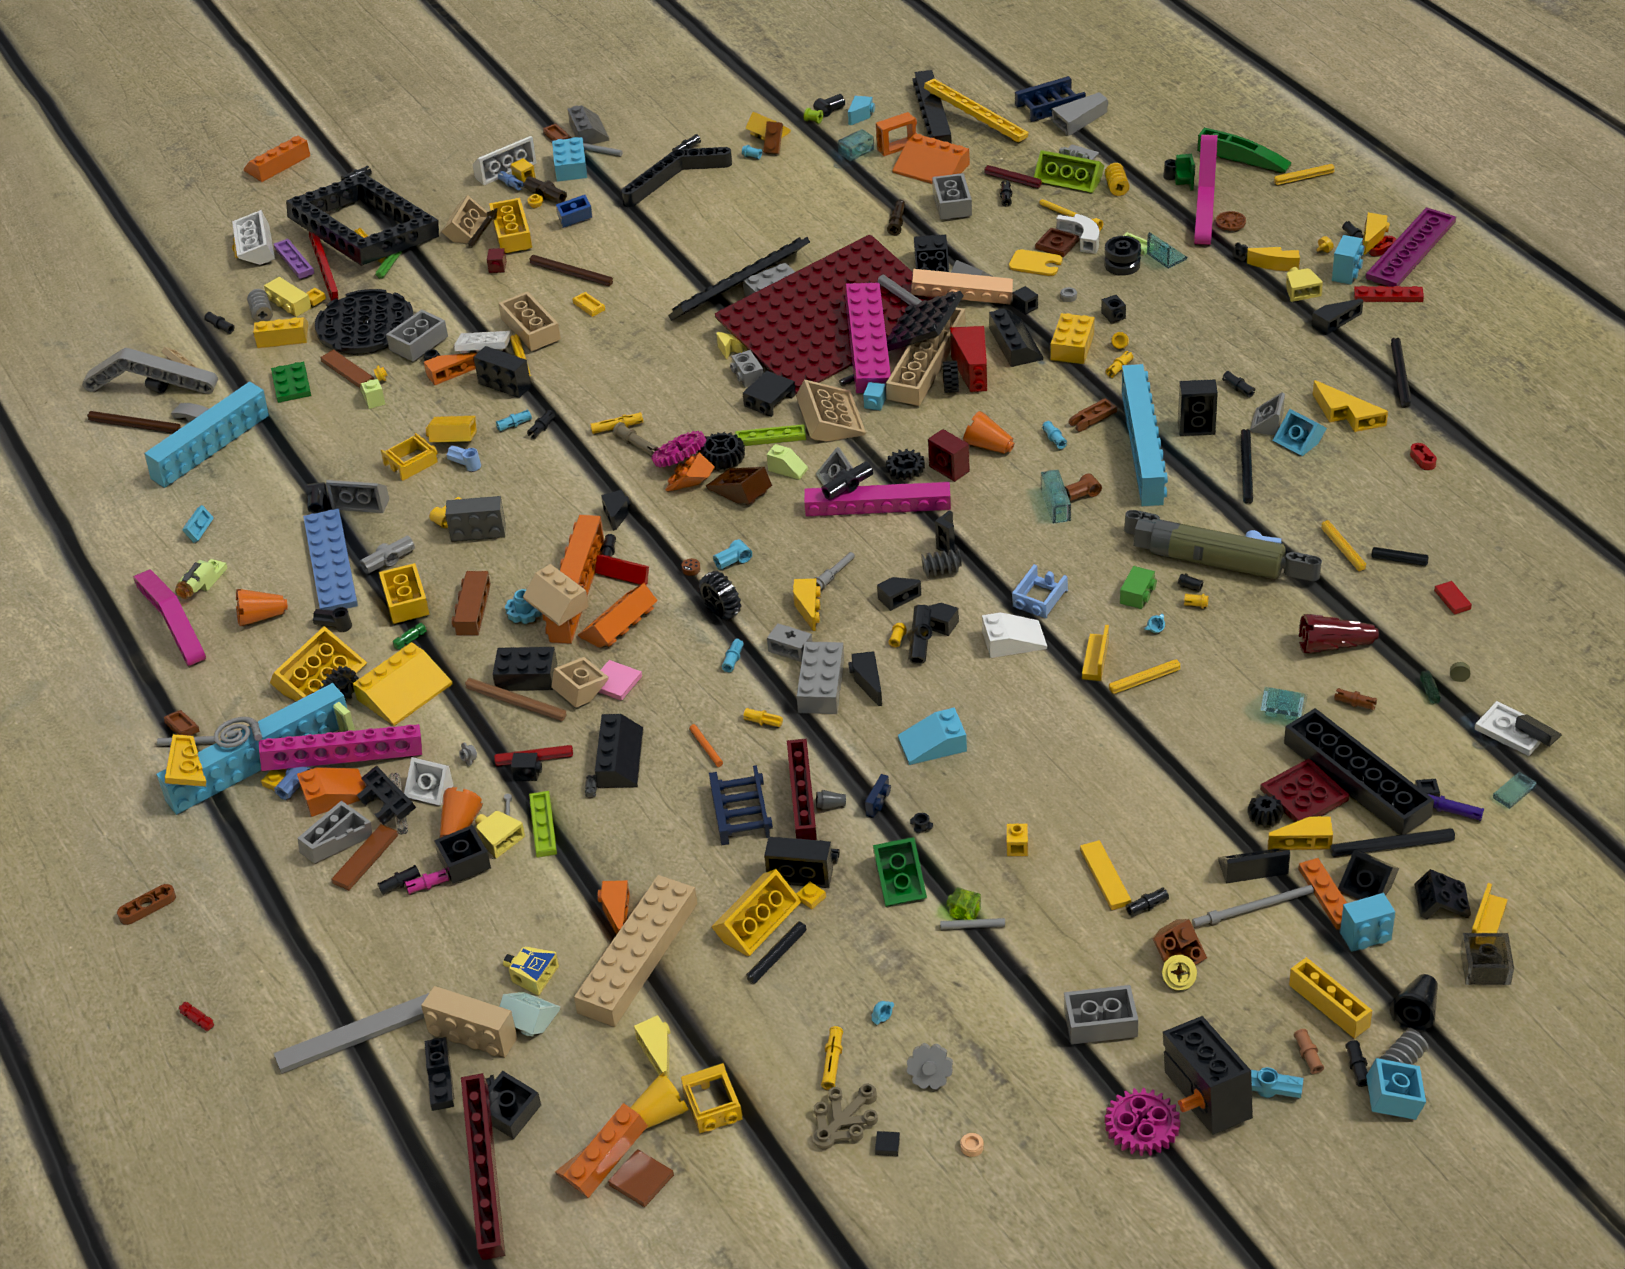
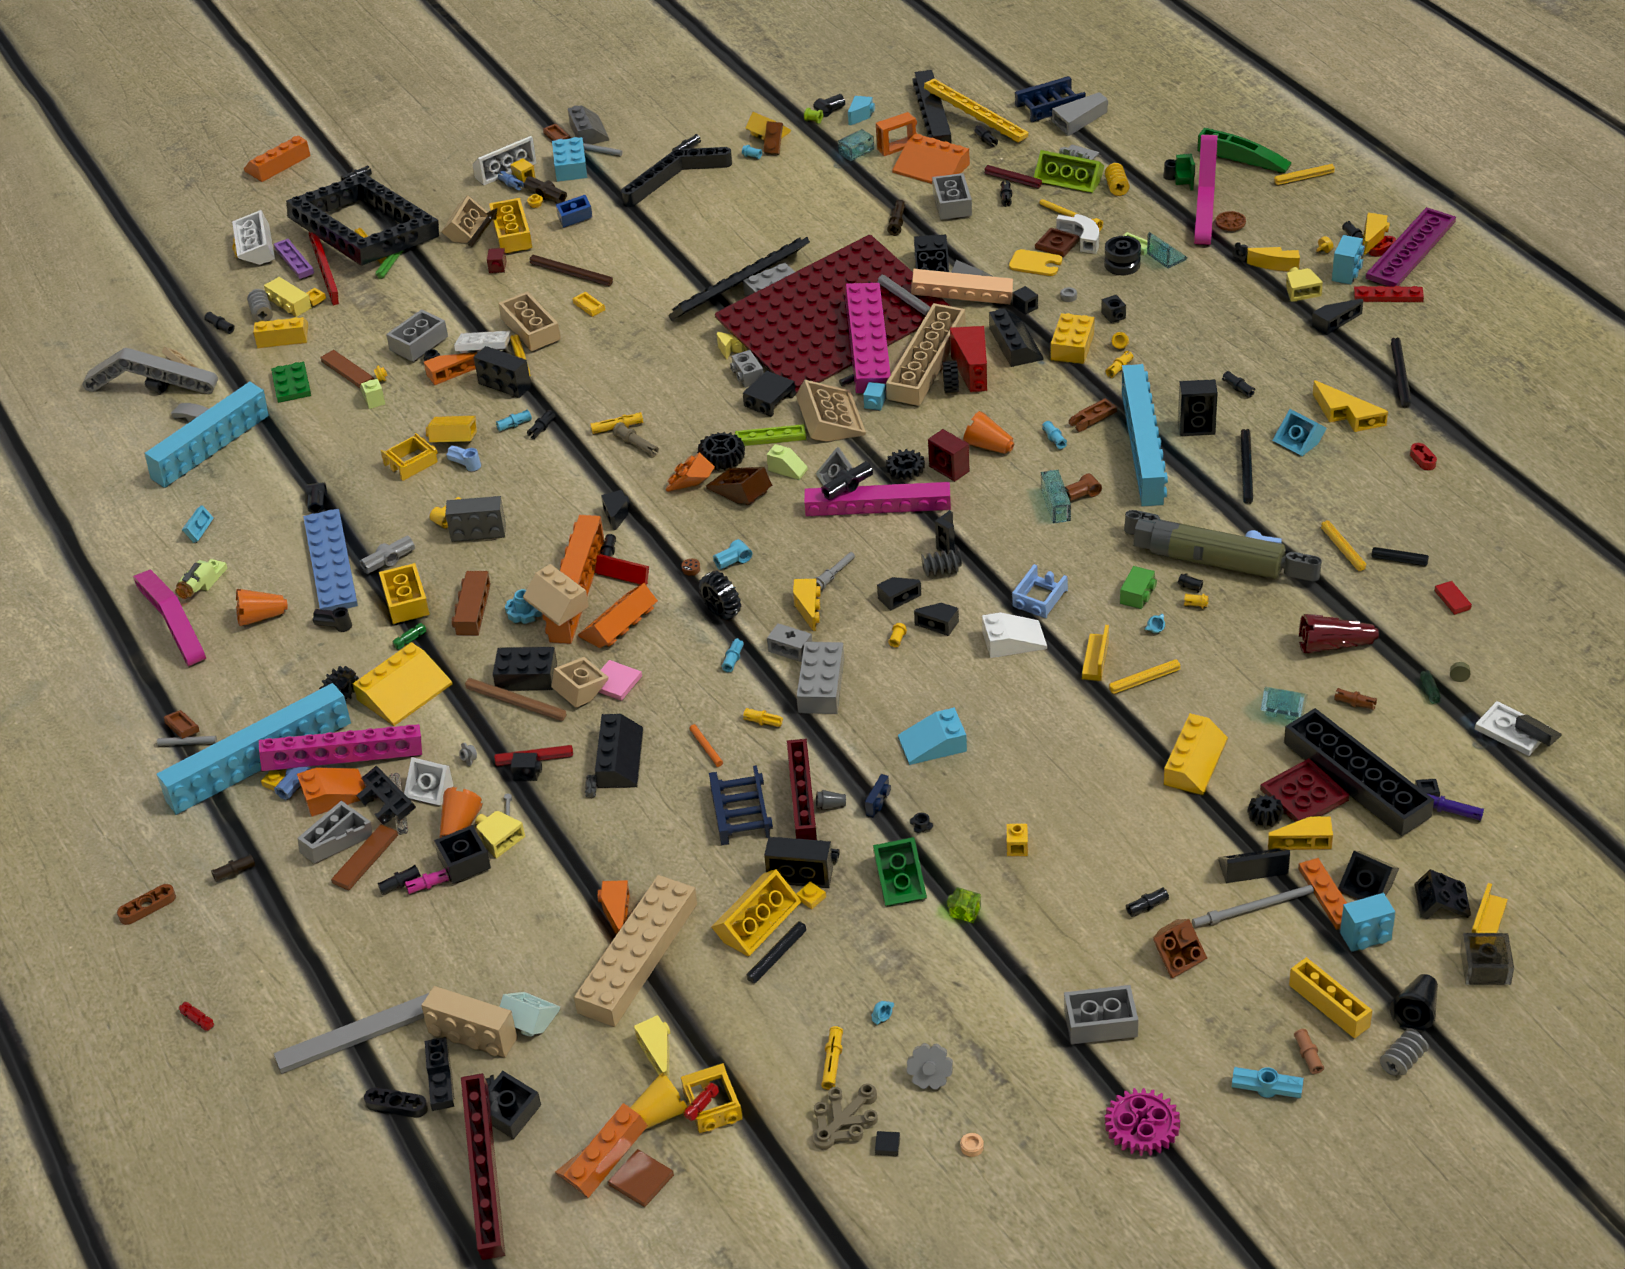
(133, 422): reddish brown axle -> none
(184, 763): yellow wing -> none
(231, 733): light grey piece -> none
(233, 868): none -> dark brown pin
(309, 665): yellow slope -> none
(342, 323): black plate -> none
(343, 718): yellowish green tile -> none
(357, 496): light grey slope -> none
(403, 1108): none -> black beam
(532, 968): light yellow torso -> none
(542, 824): lime tile -> none
(670, 454): dark pink gear -> none
(701, 1101): none -> red axle
(866, 674): black slope -> none
(919, 634): black piece -> none
(923, 320): black plate -> none
(976, 923): light grey bar -> none
(986, 136): none -> black axle
(1105, 874): yellow tile -> none
(1185, 965): light yellow gear -> none
(1194, 755): none -> yellow slope
(1208, 1075): black piece -> none
(1269, 416): light grey slope -> none
(1357, 1062): black pin -> none
(1393, 842): black axle -> none
(1396, 1089): medium azure brick -> none
(1514, 790): clear light blue tile -> none

